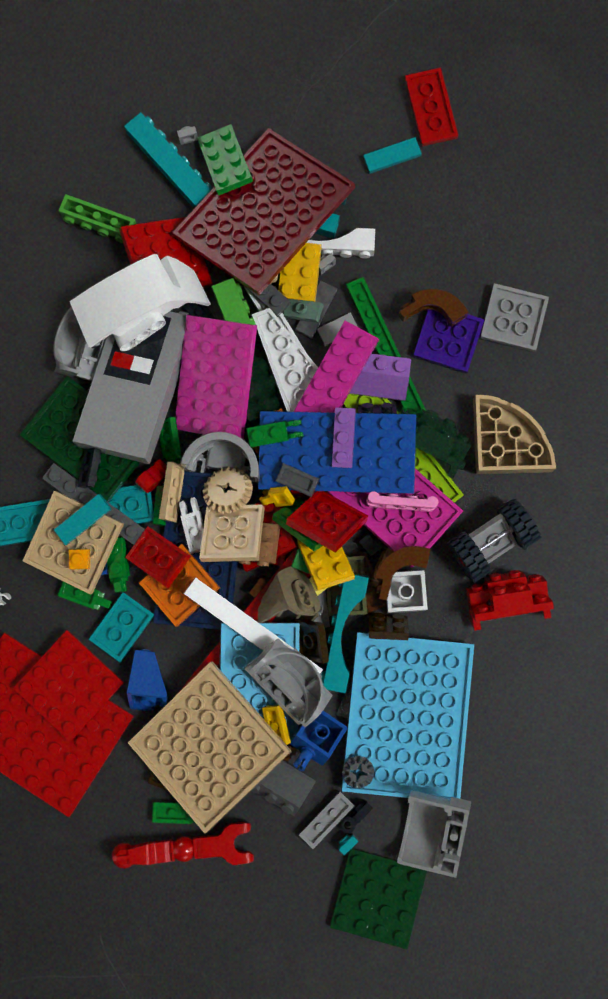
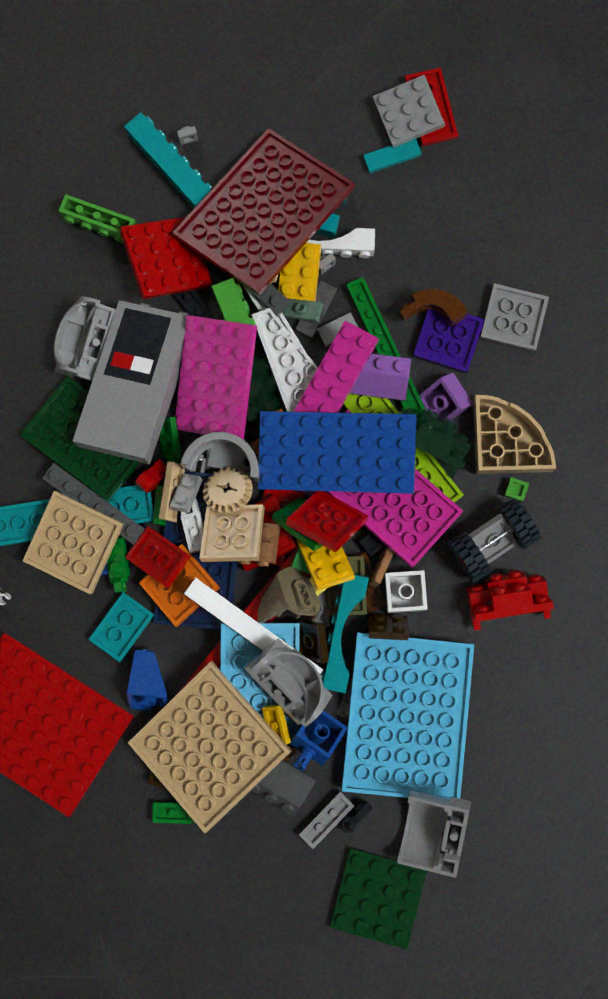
(68, 685): red plate -> none
(78, 596): green hinge -> none
(79, 559): light orange plate -> none
(82, 519): teal tile -> none
(89, 468): black plate -> none
(135, 300): white beam -> none
(185, 849): red piece -> none
(186, 493): none -> light grey plate
(225, 159): green plate -> none
(258, 587): reddish brown tile -> none
(272, 433): green hinge -> none
(279, 496): yellow plate -> none
(297, 479): dark grey tile -> none
(343, 437): medium lavender plate -> none
(347, 843): teal plate -> none
(353, 764): dark grey gear -> none
(385, 408): black plate -> none
(403, 557): reddish brown arch -> none
(408, 111): none -> light grey plate
(410, 503): bright pink plate -> none
(446, 397): none -> medium lavender slope
(516, 489): none -> bright green plate

